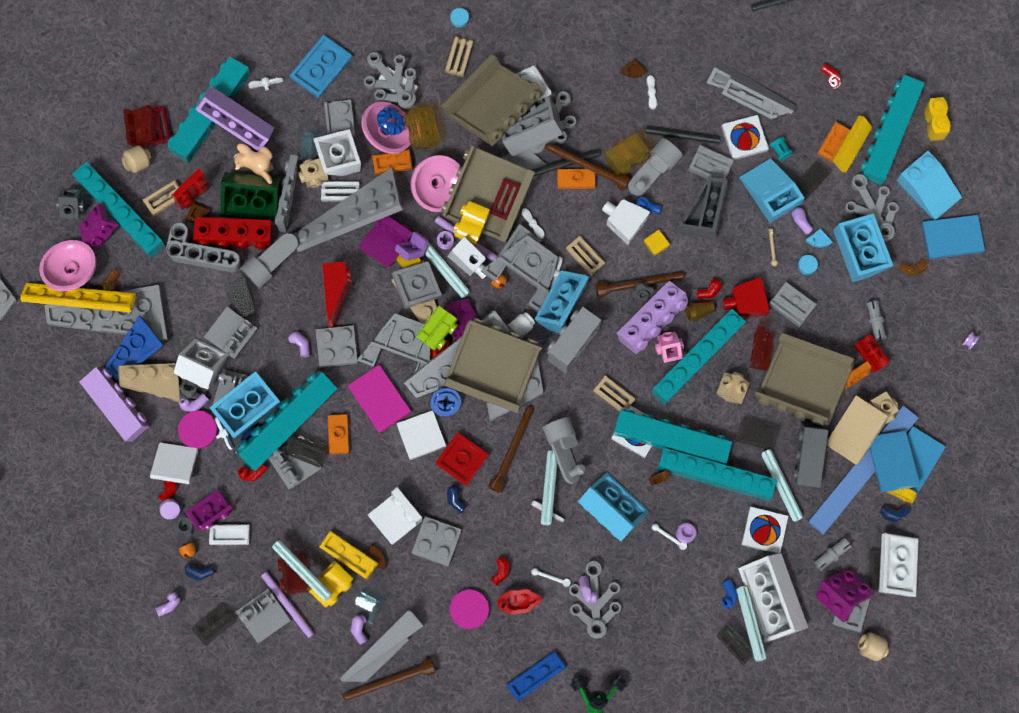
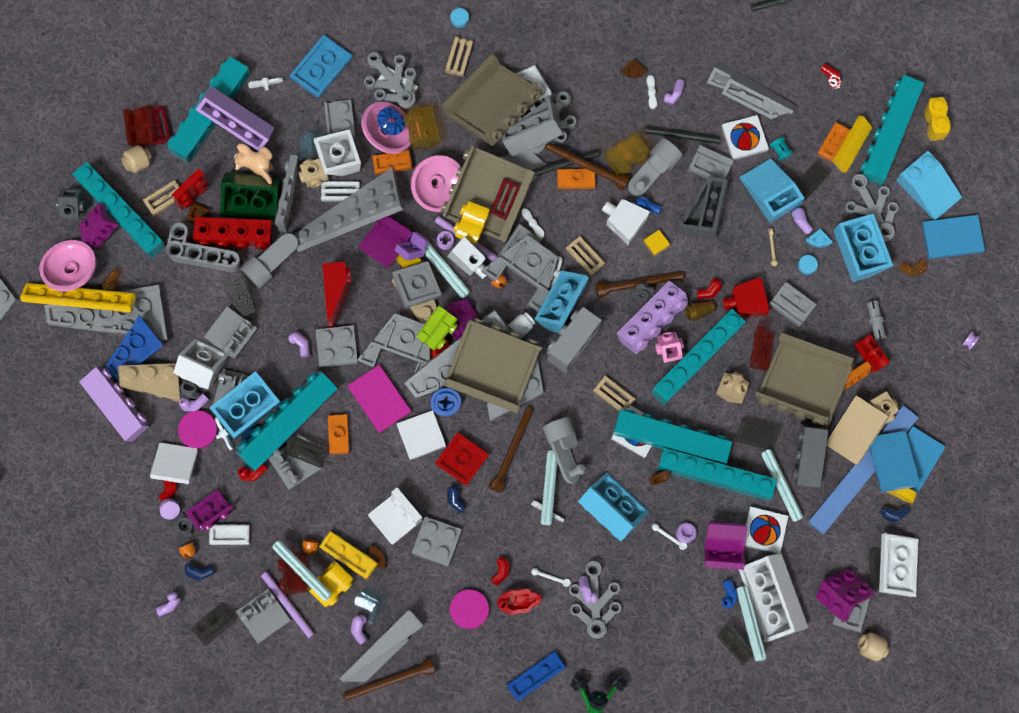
(309, 546): none -> orange hinge
(677, 92): none -> lavender arm
(725, 545): none -> magenta bracket
(832, 554): light grey pin -> none

